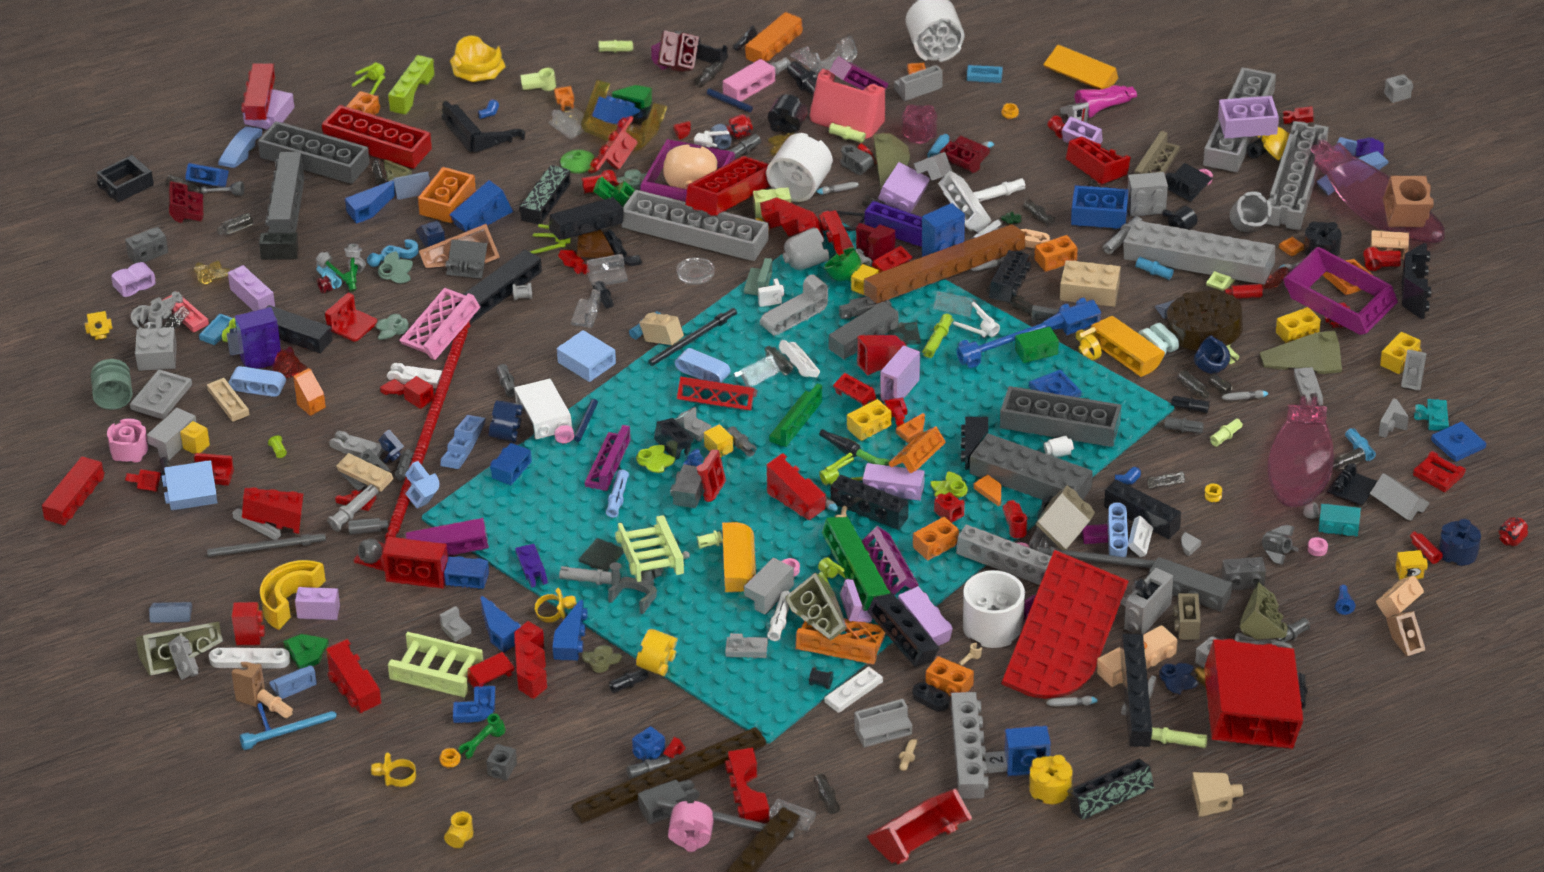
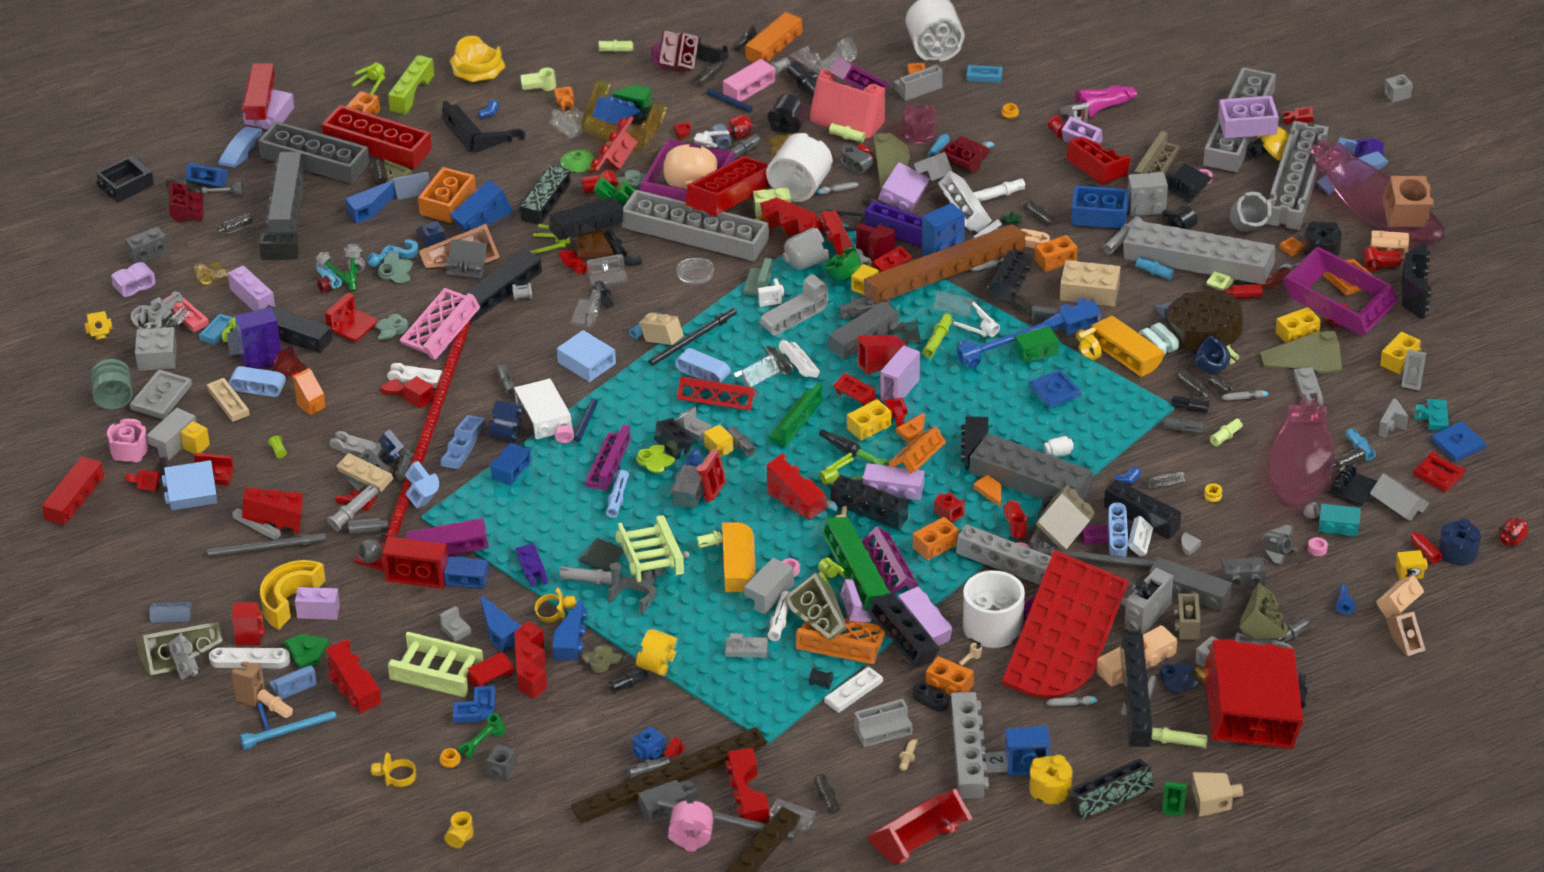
(952, 484): lime plate -> none
(1060, 416): dark grey brick -> none
(1081, 68): light orange brick -> none
(1174, 798): none -> green slope

